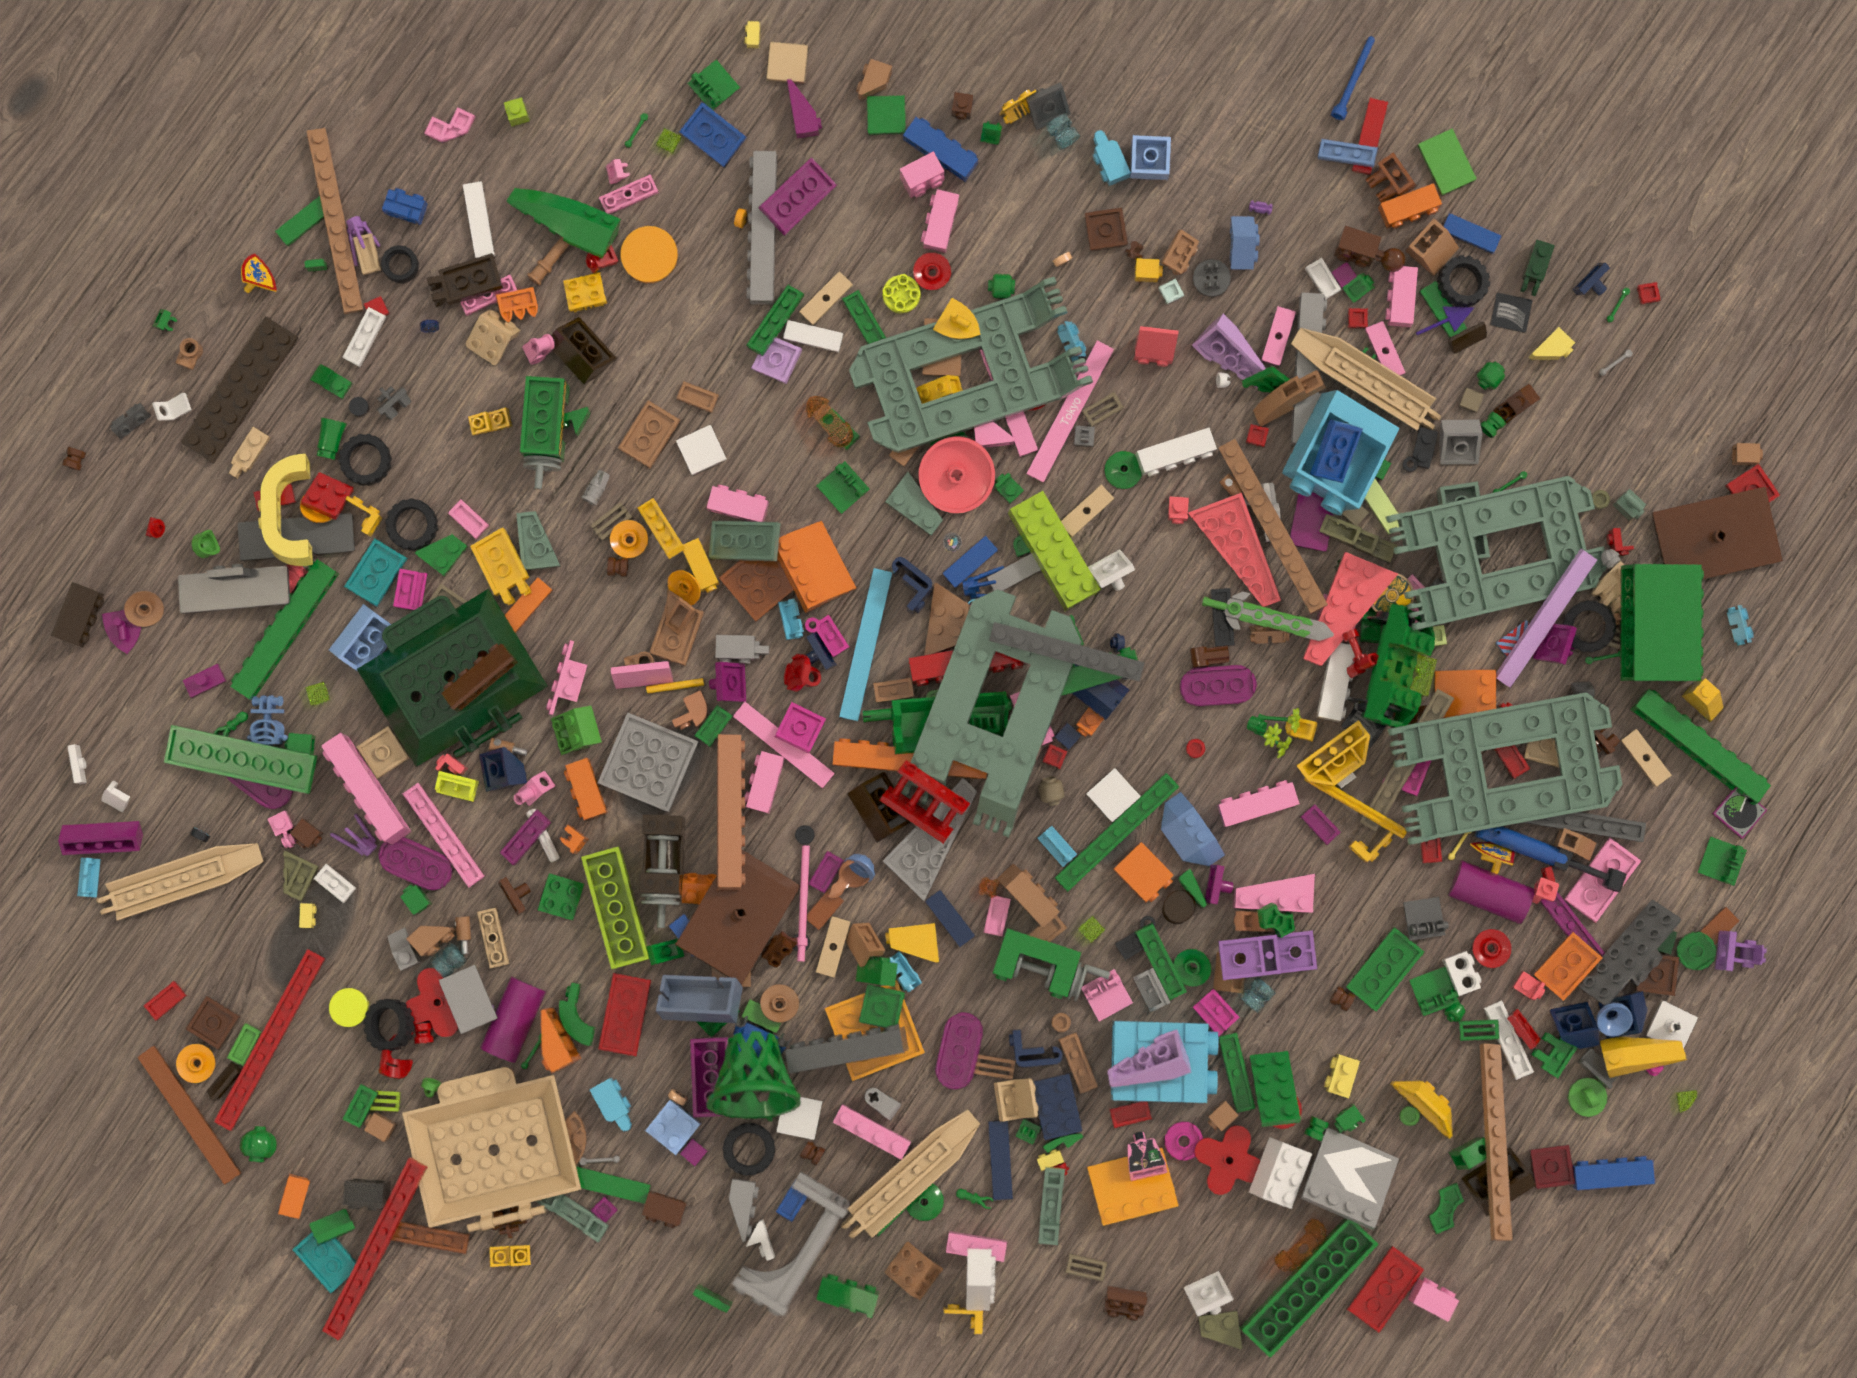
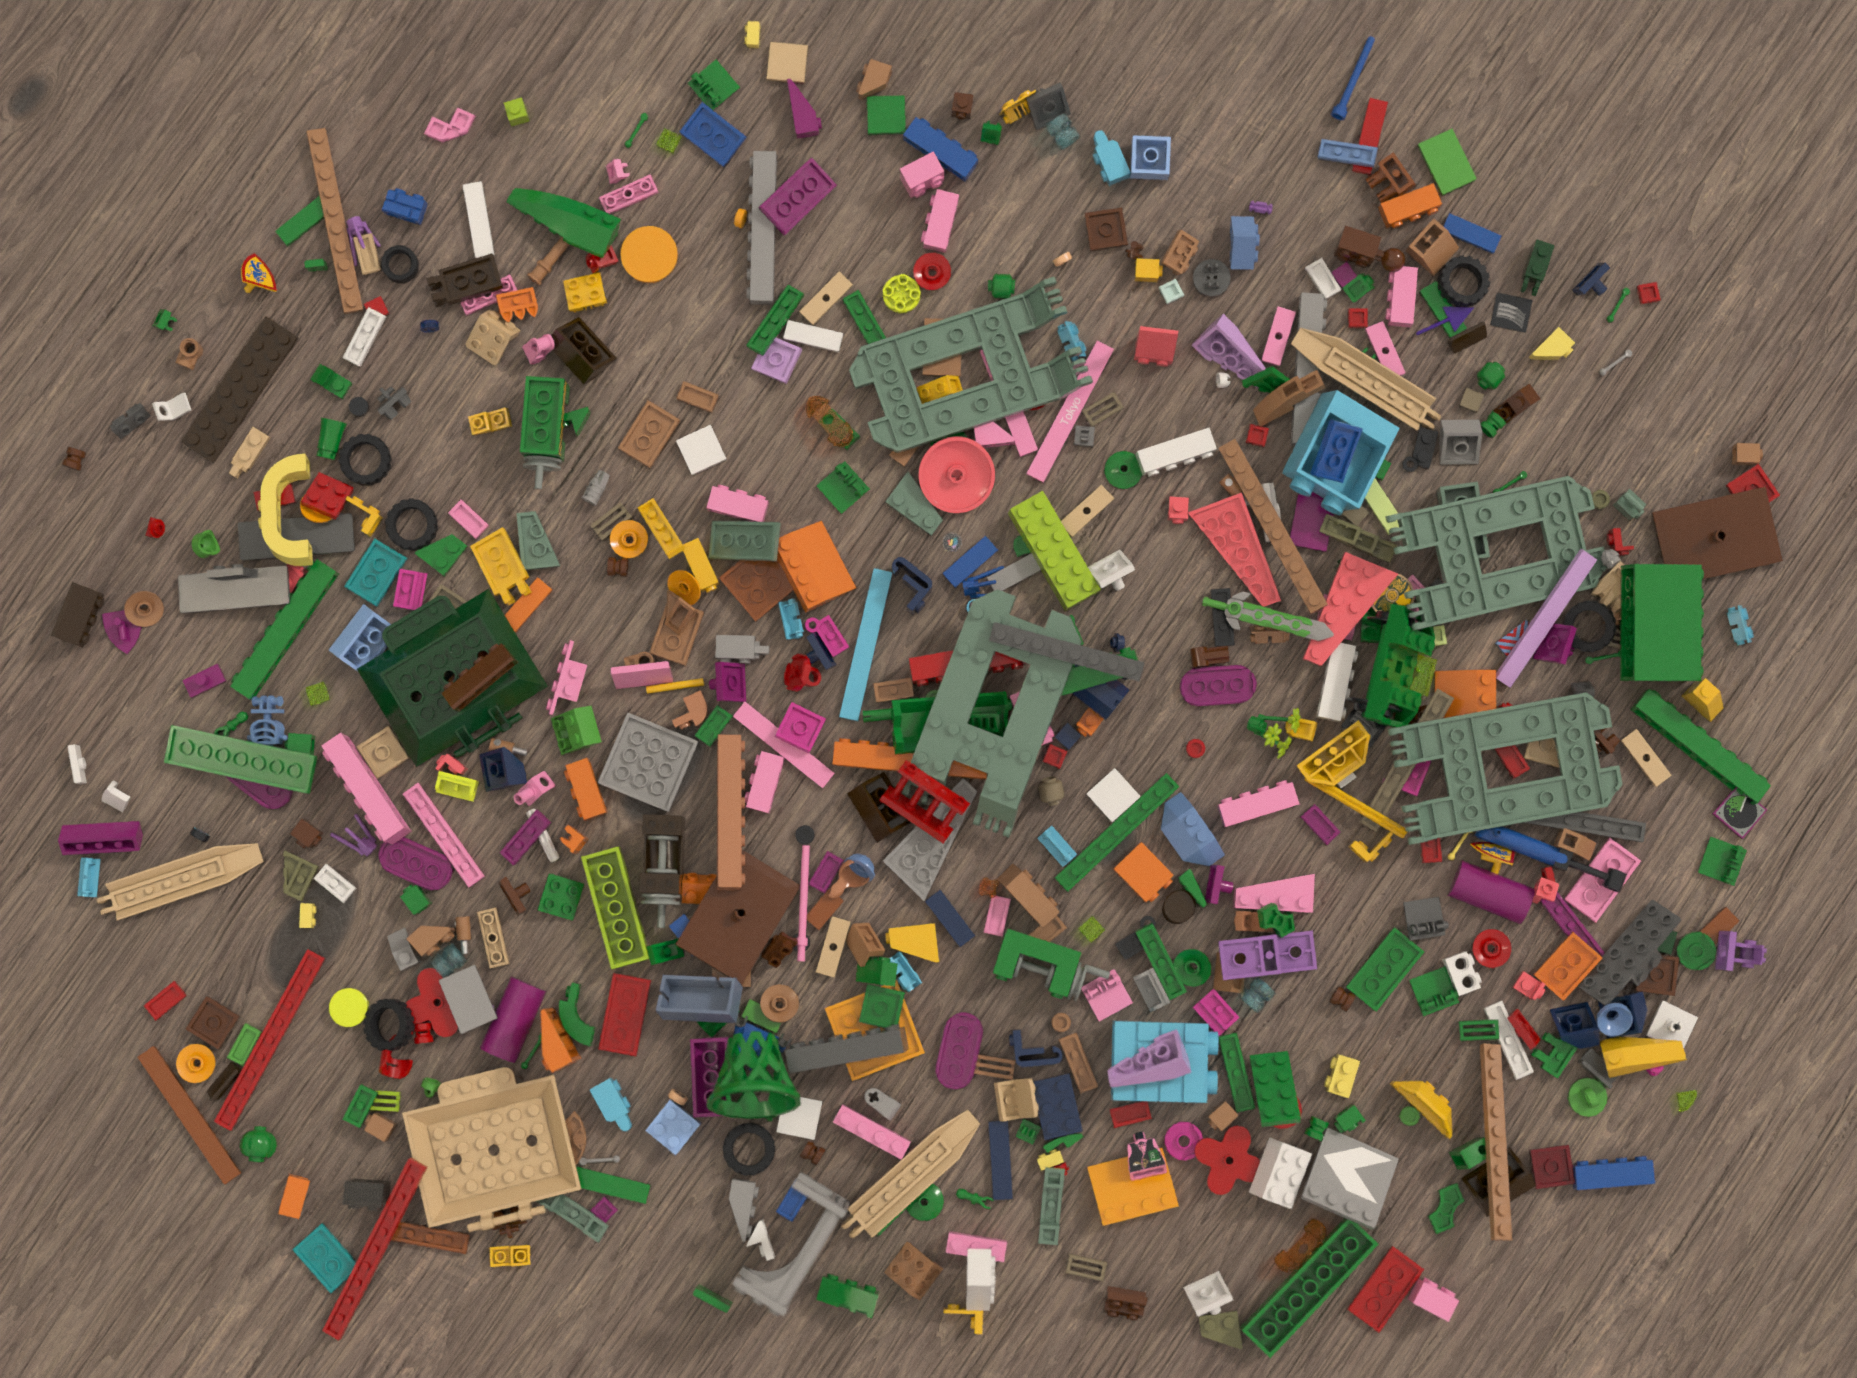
(280, 825): bright pink plate -> none
(331, 1227): green panel -> none
(664, 1209): reddish brown brick -> none
(693, 1152): magenta tile -> none
(945, 620): medium nougat wing -> none
(957, 322): yellow shield -> none
(1008, 487): green bracket -> none
(1361, 661): red bar -> none
(1455, 1012): green piece -> none

